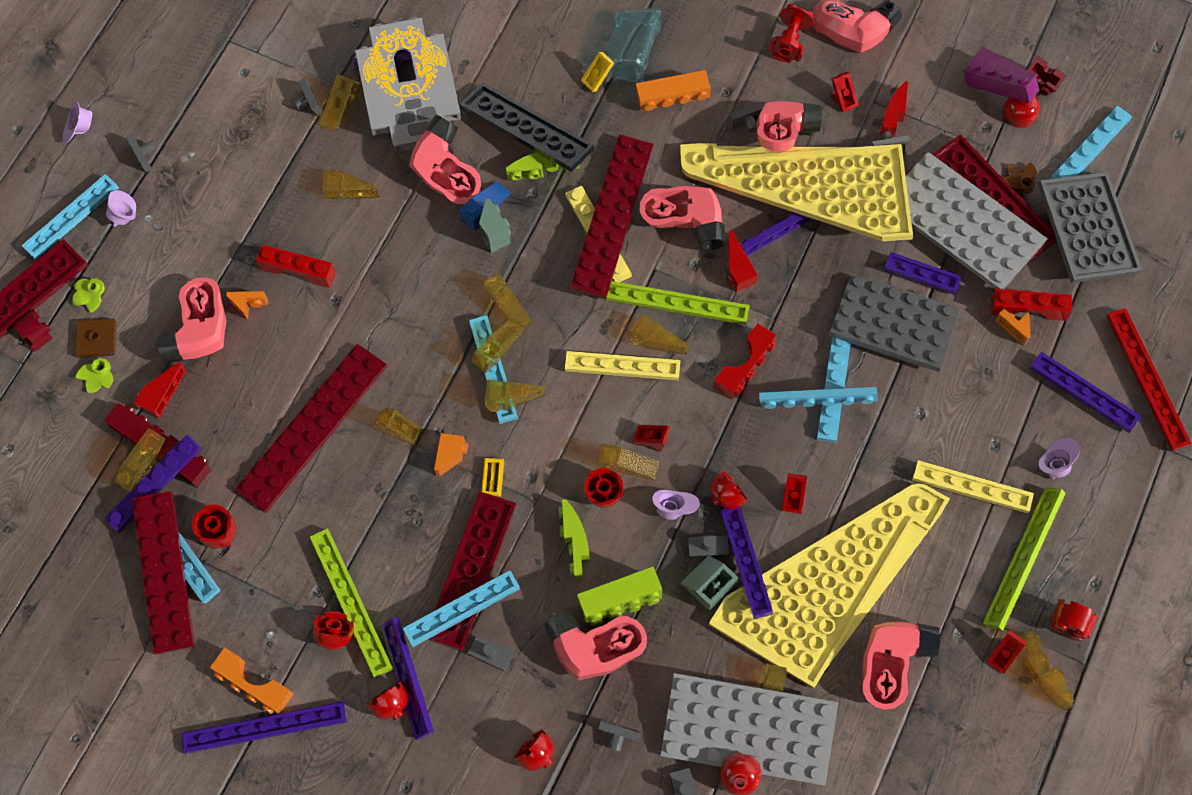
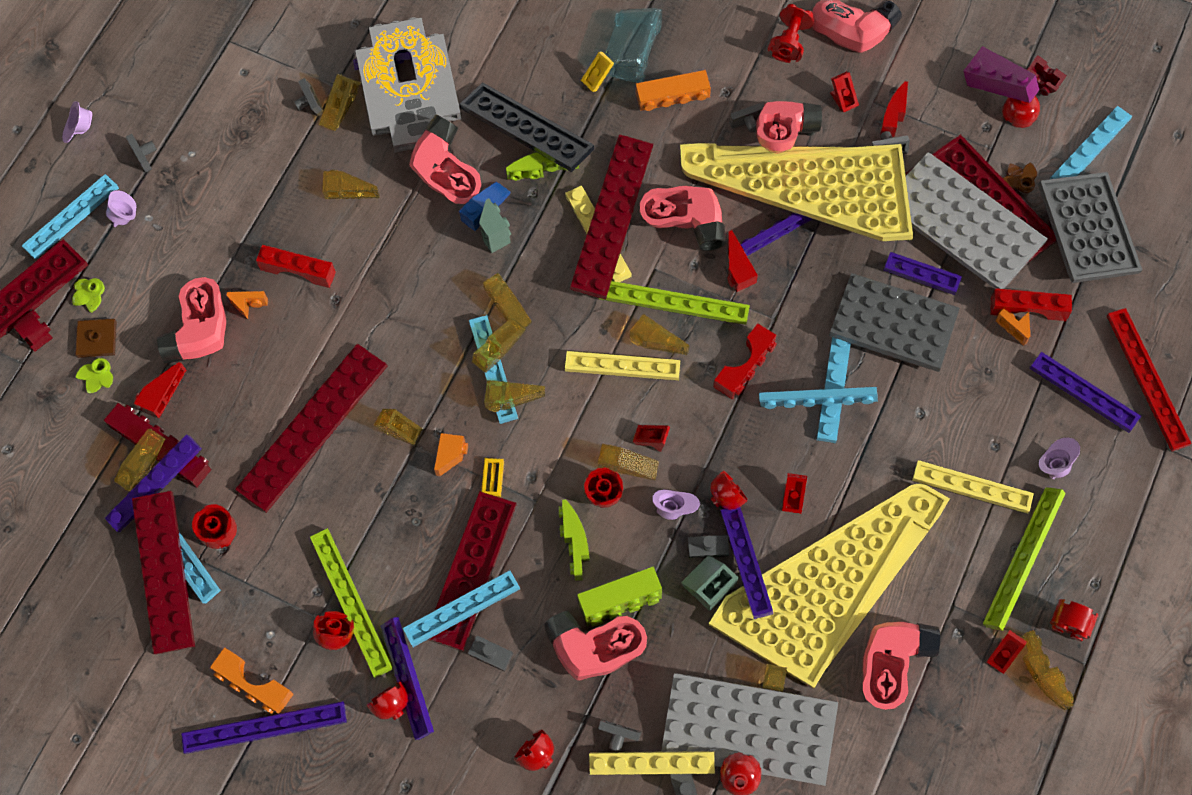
(652, 762): none -> light yellow plate

